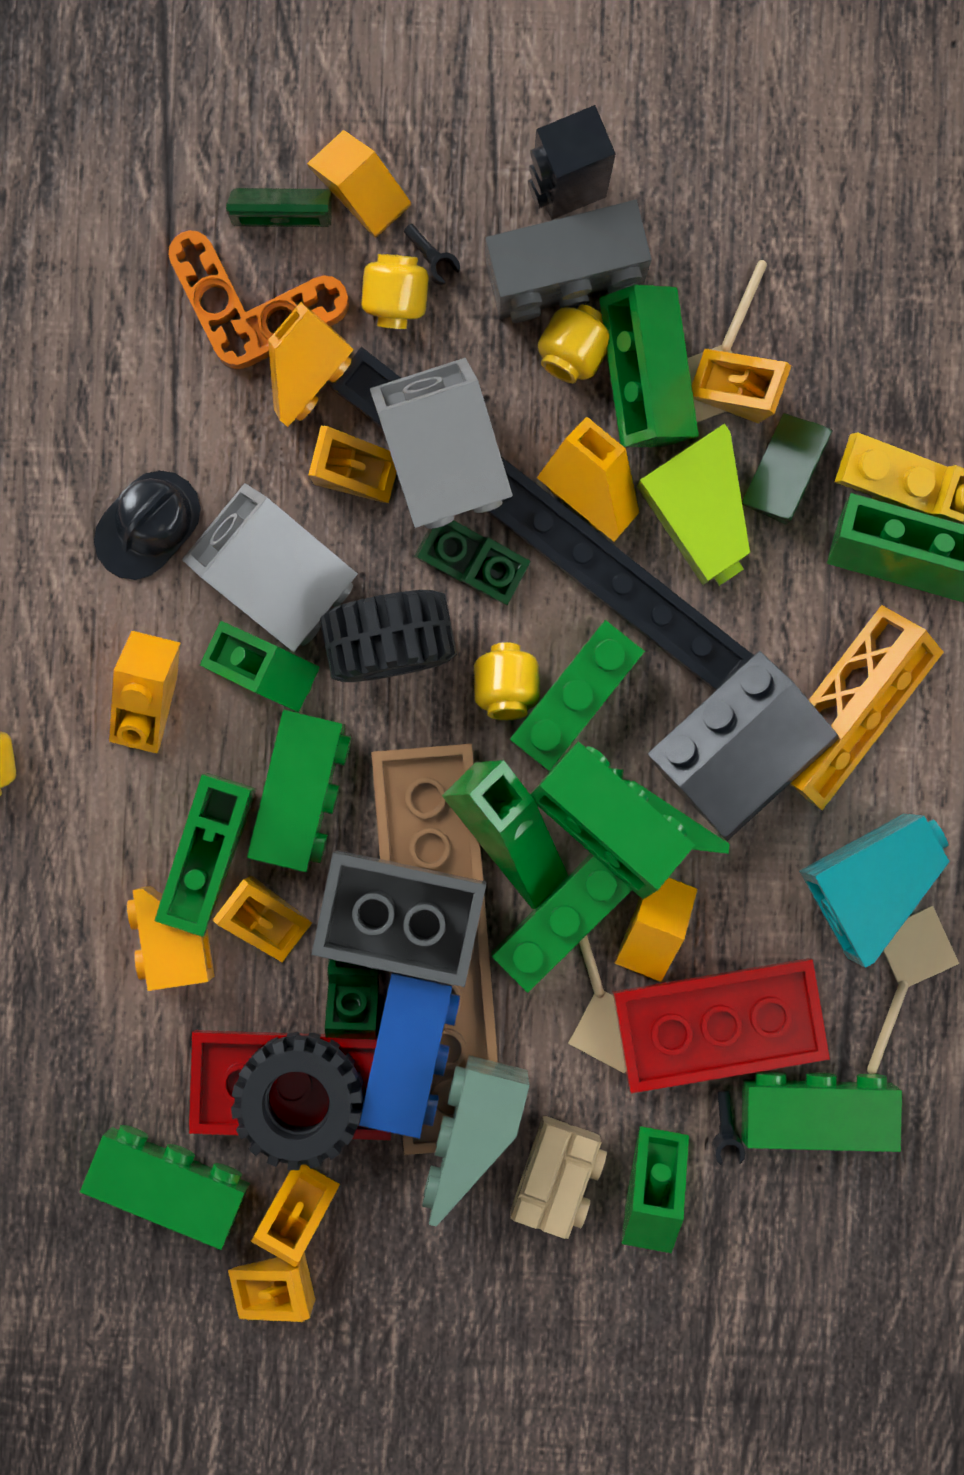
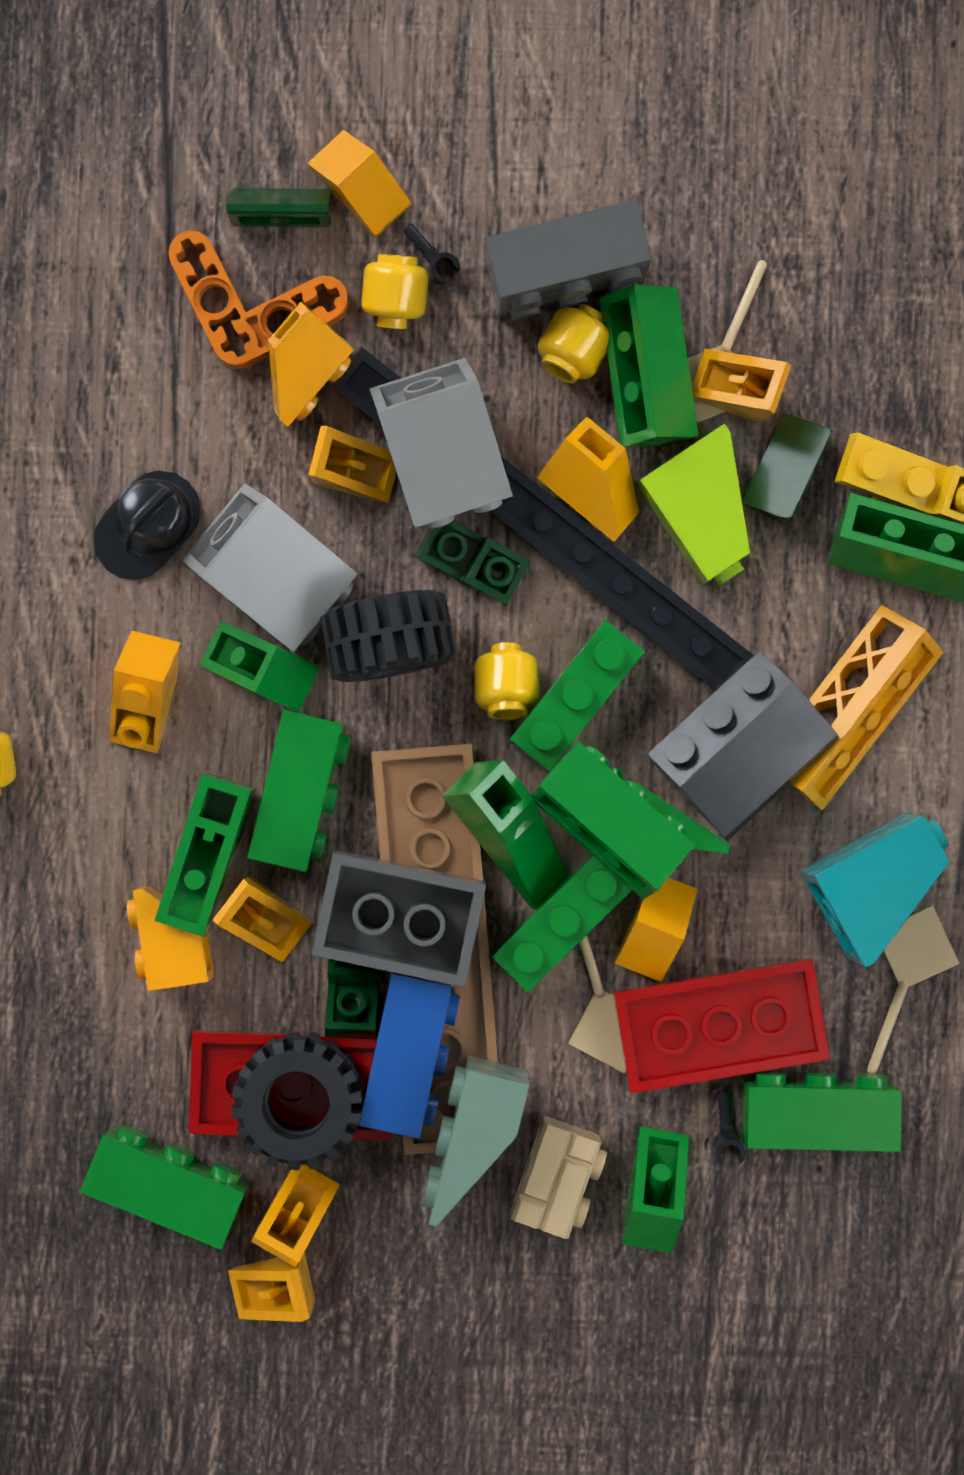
(571, 163): black brick -> none

